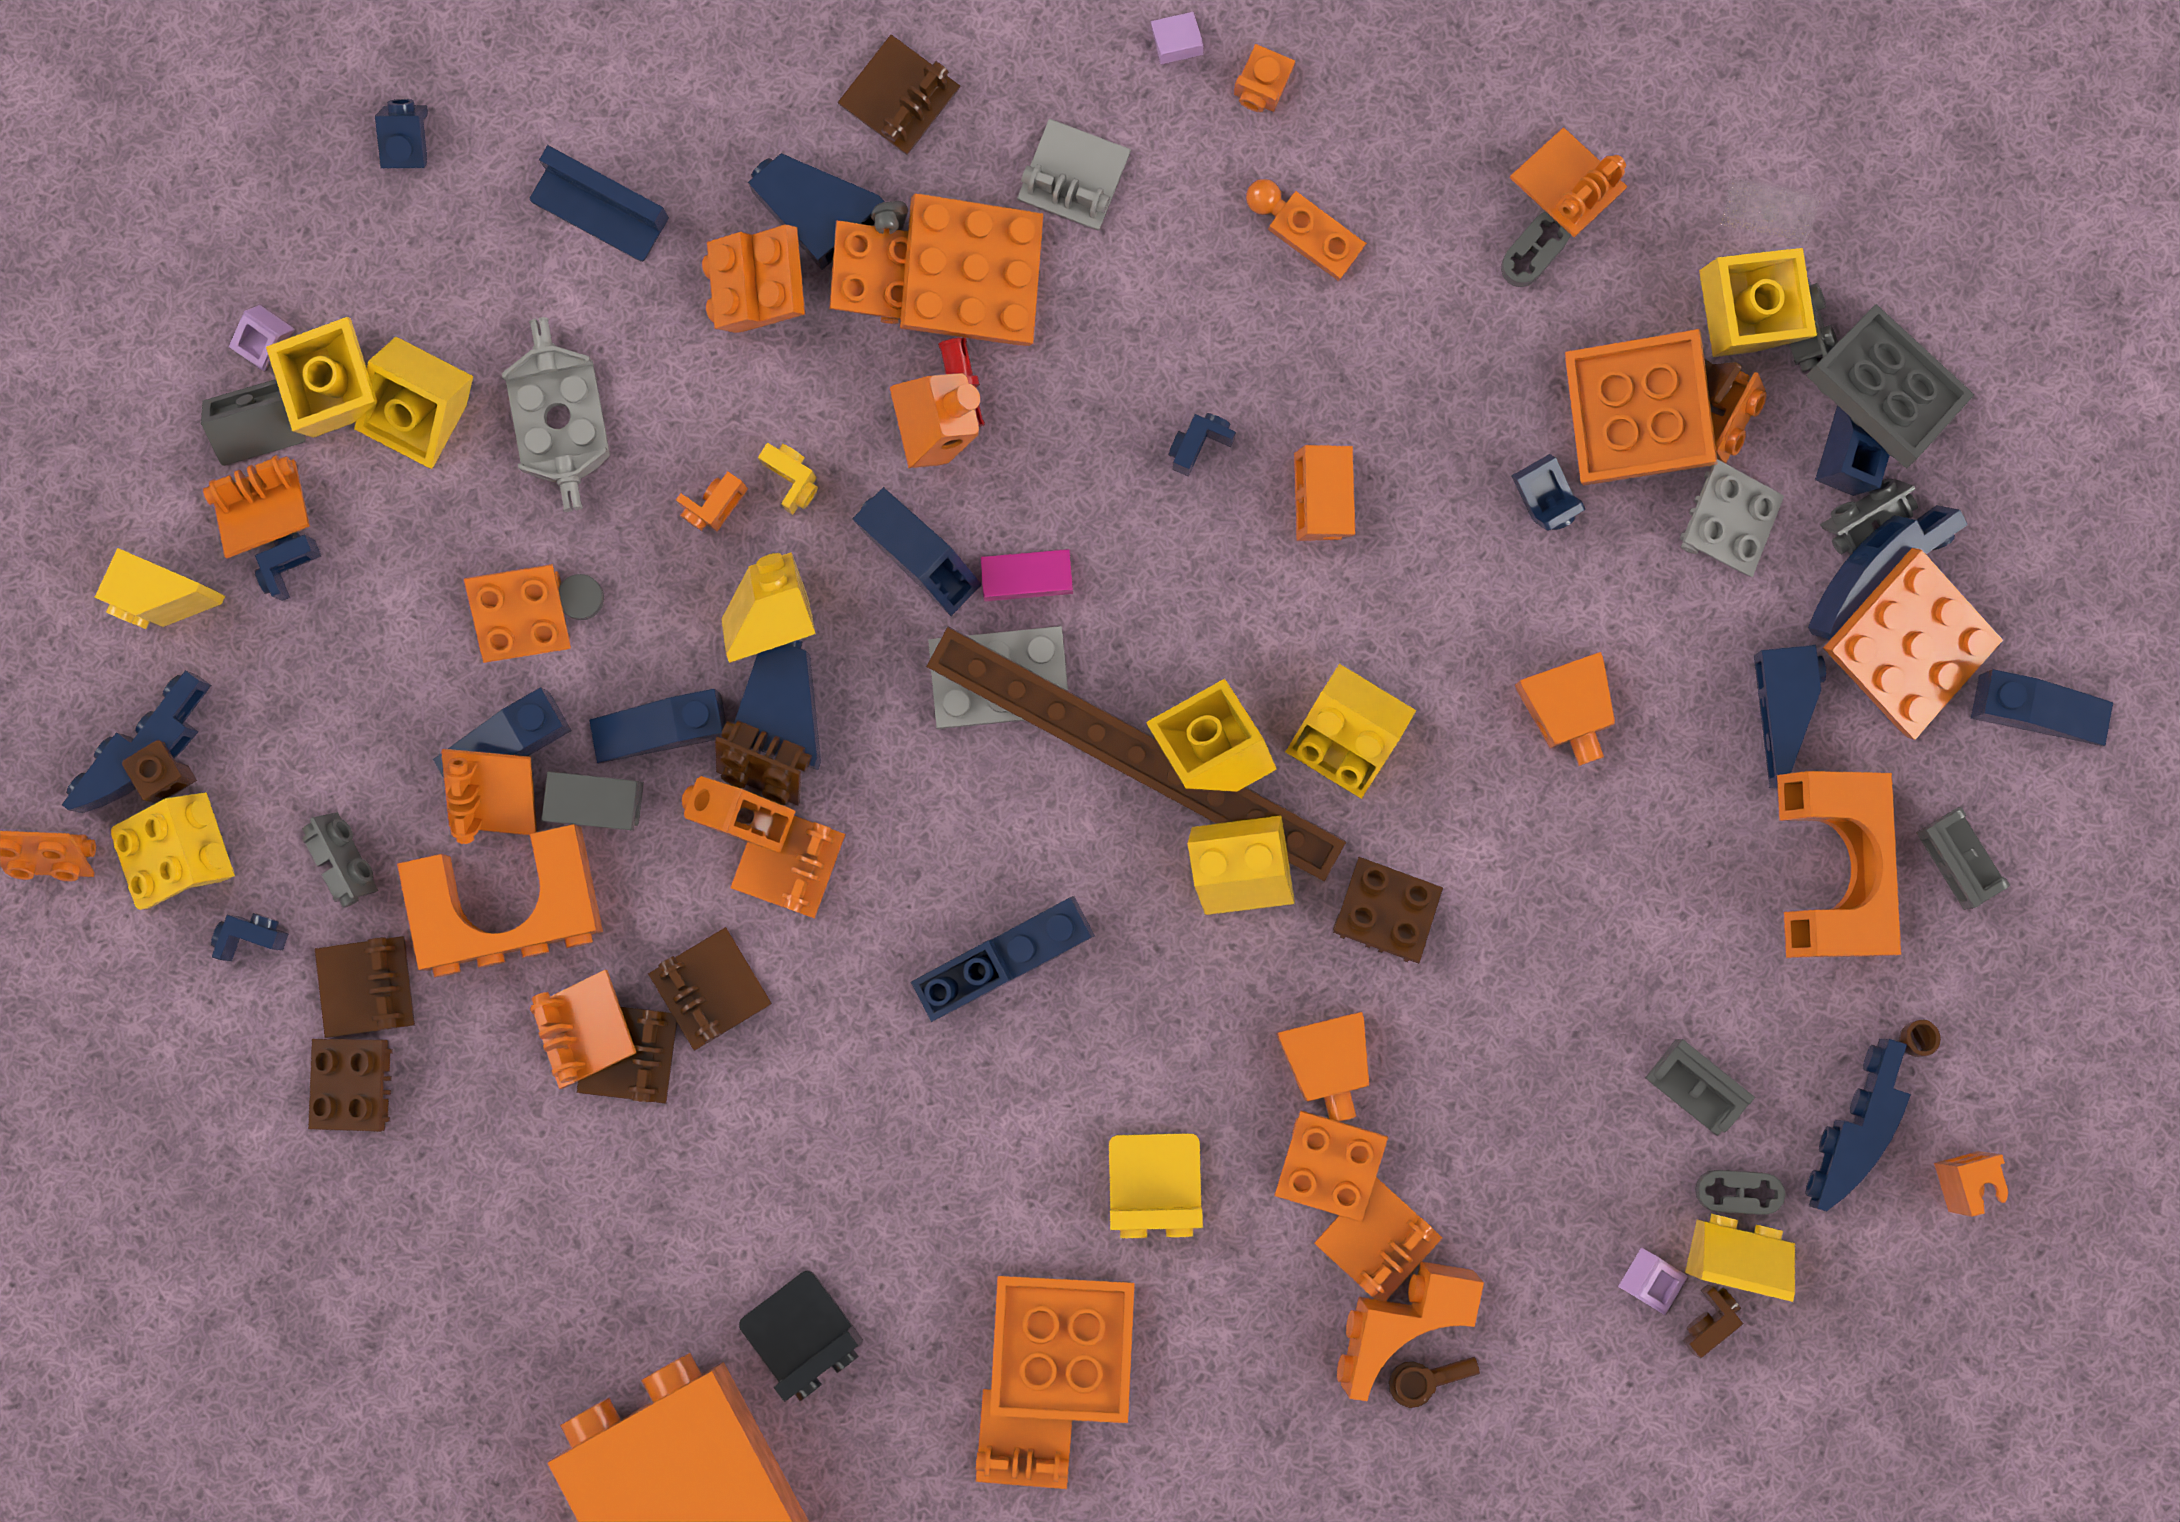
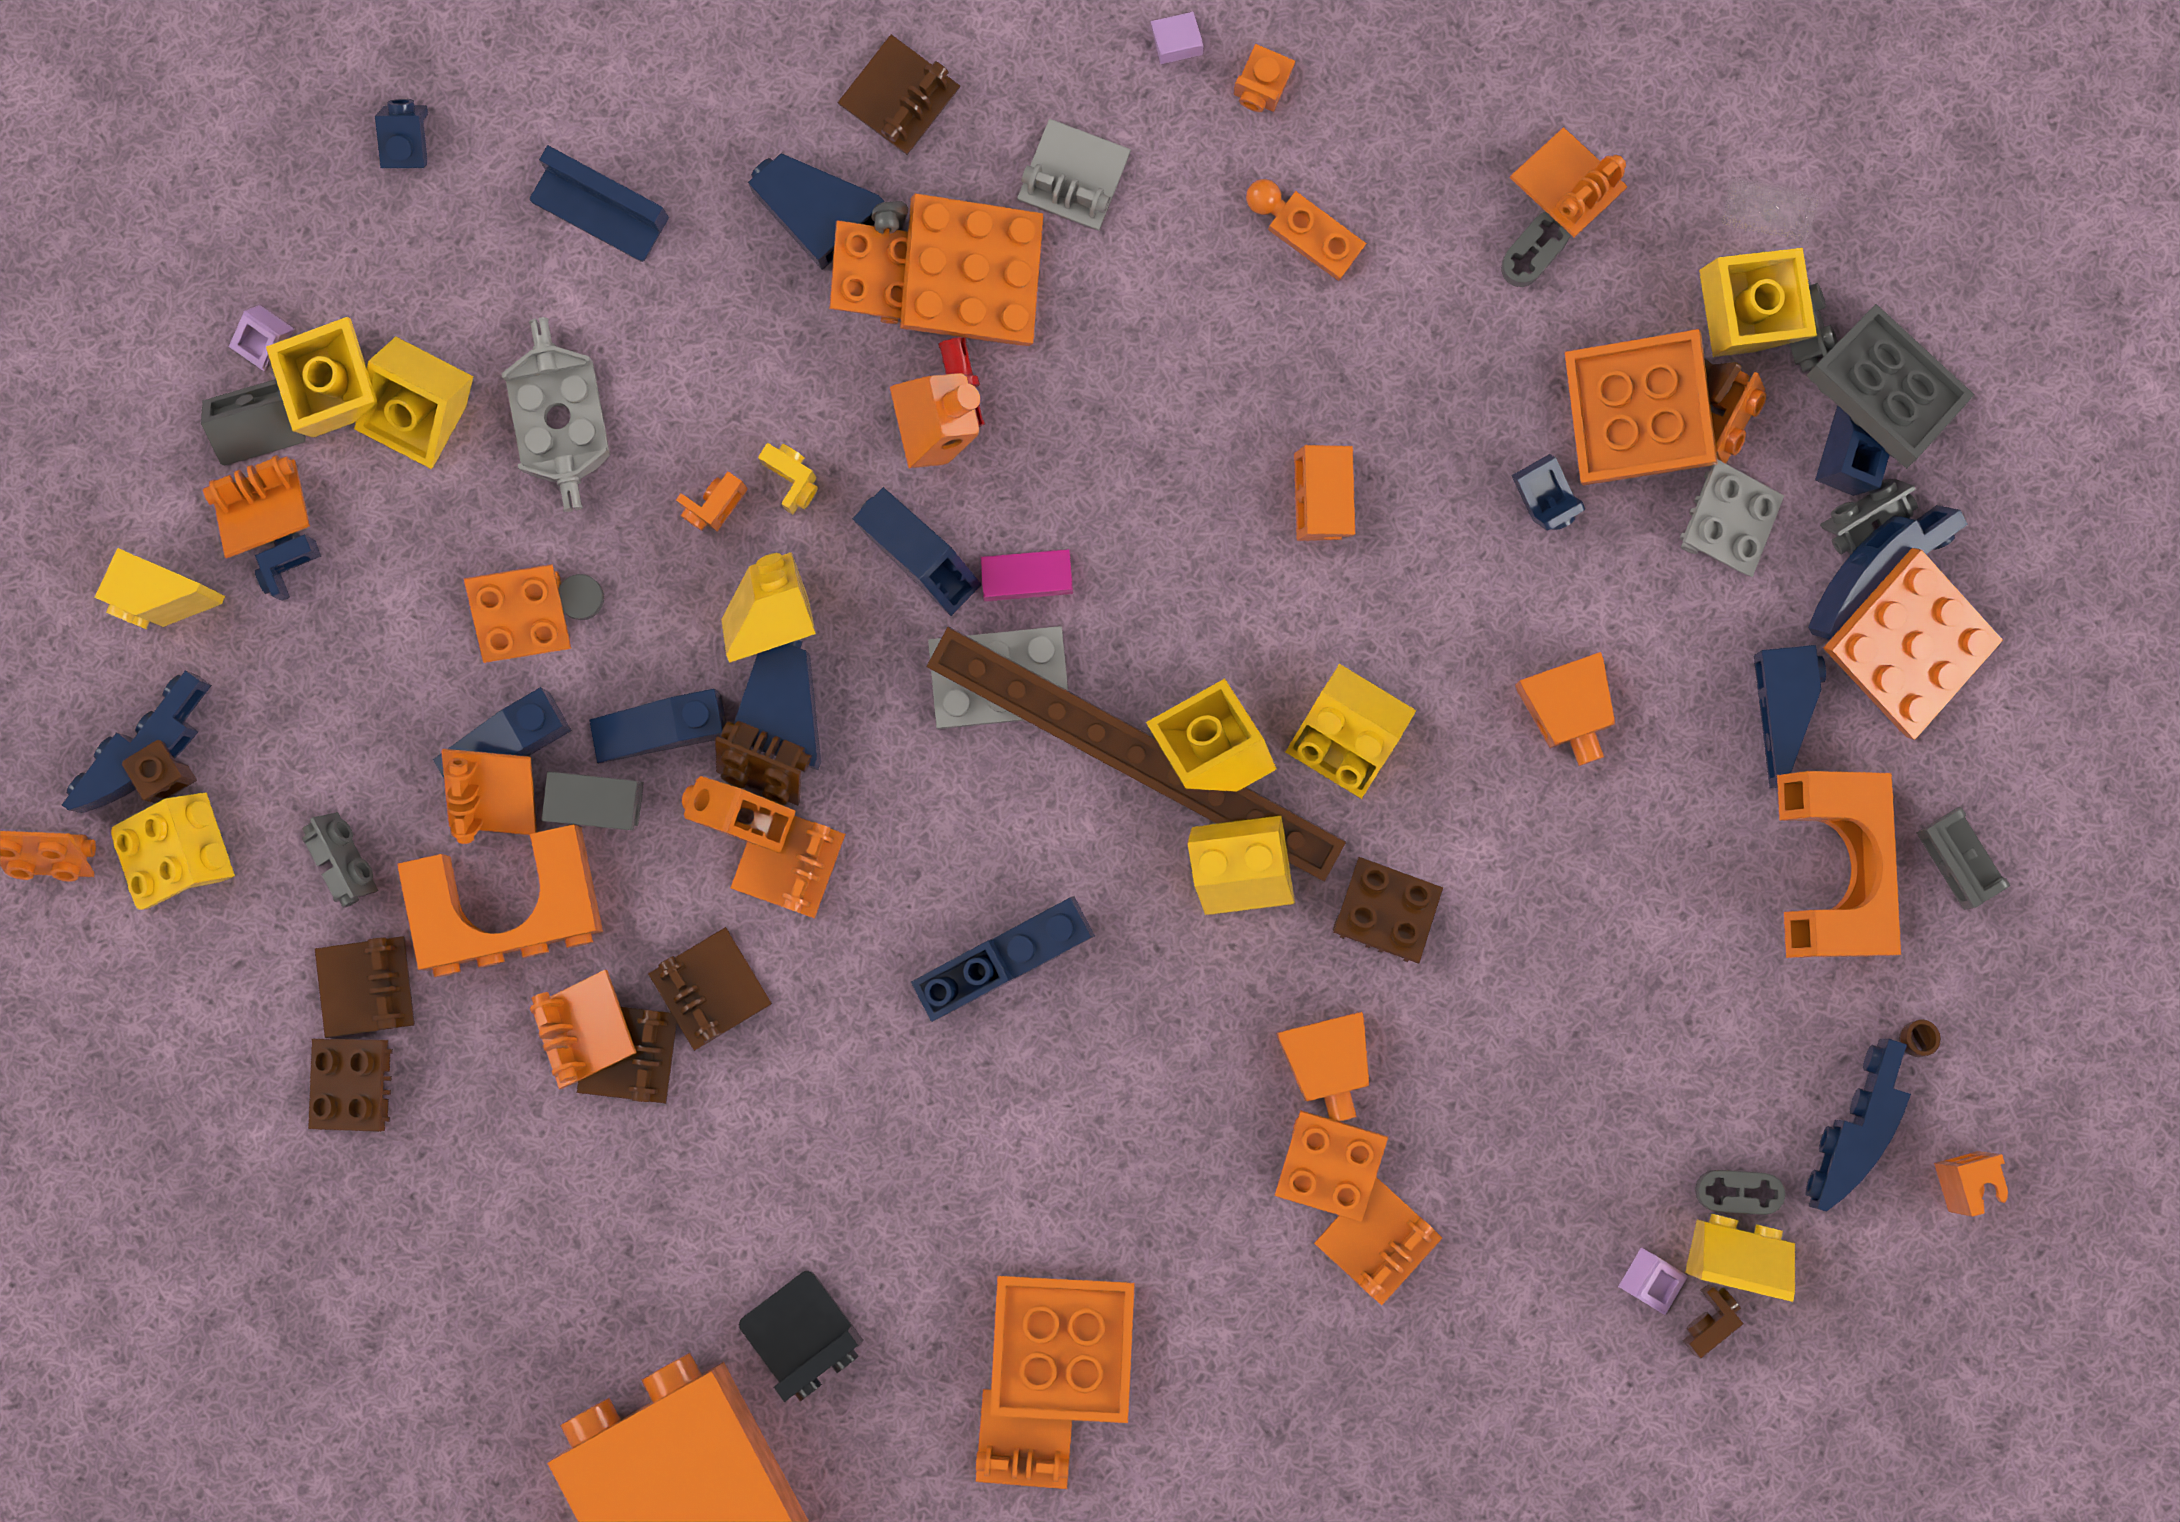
(257, 930): dark blue bracket -> none
(754, 279): orange plate -> none
(1155, 1184): yellow bracket -> none
(1189, 444): dark blue bracket -> none
(1378, 1328): orange arch -> none
(1414, 1384): reddish brown plate -> none
(1699, 1087): dark grey hinge -> none
(2041, 707): dark blue slope -> none

